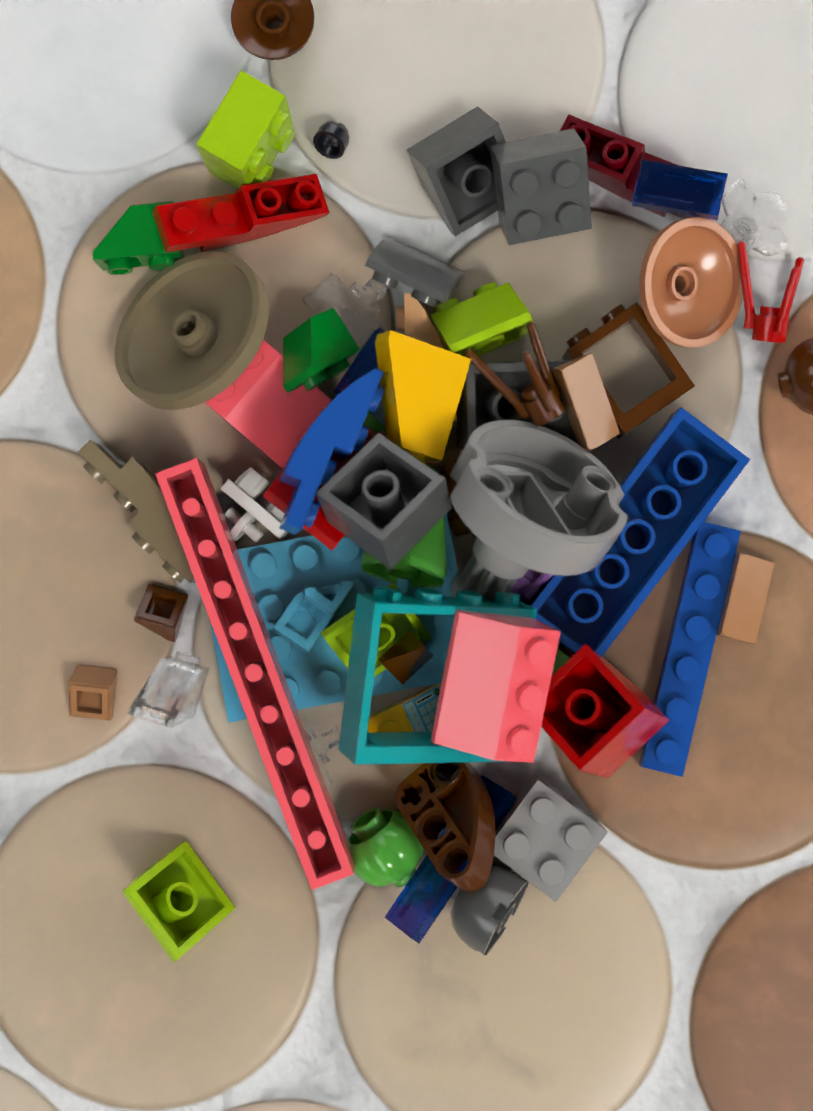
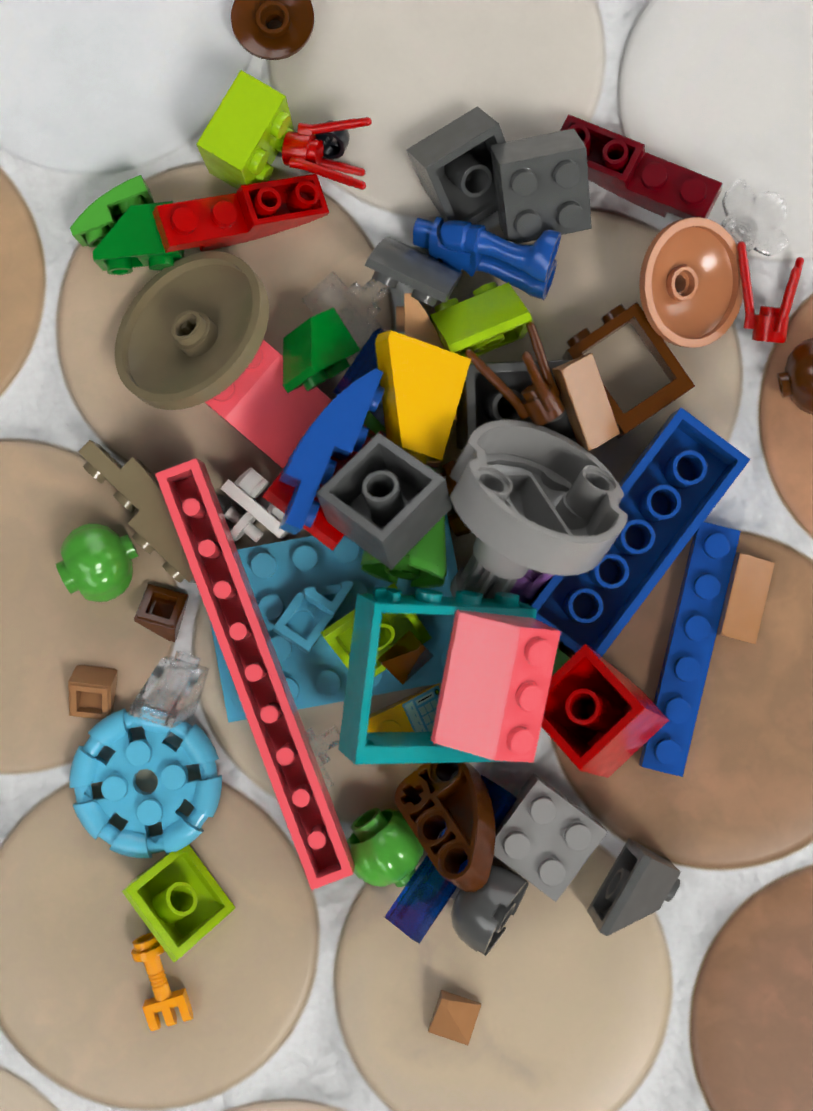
(97, 562): none -> bright green plant
(101, 215): none -> bright green slope
(133, 804): none -> medium azure plate
(148, 951): none -> light orange hinge
(305, 152): none -> red plant
(454, 1017): none -> medium nougat slope
(476, 249): none -> blue piece
(633, 888): none -> dark grey slope
(679, 189): clear blue tile -> none

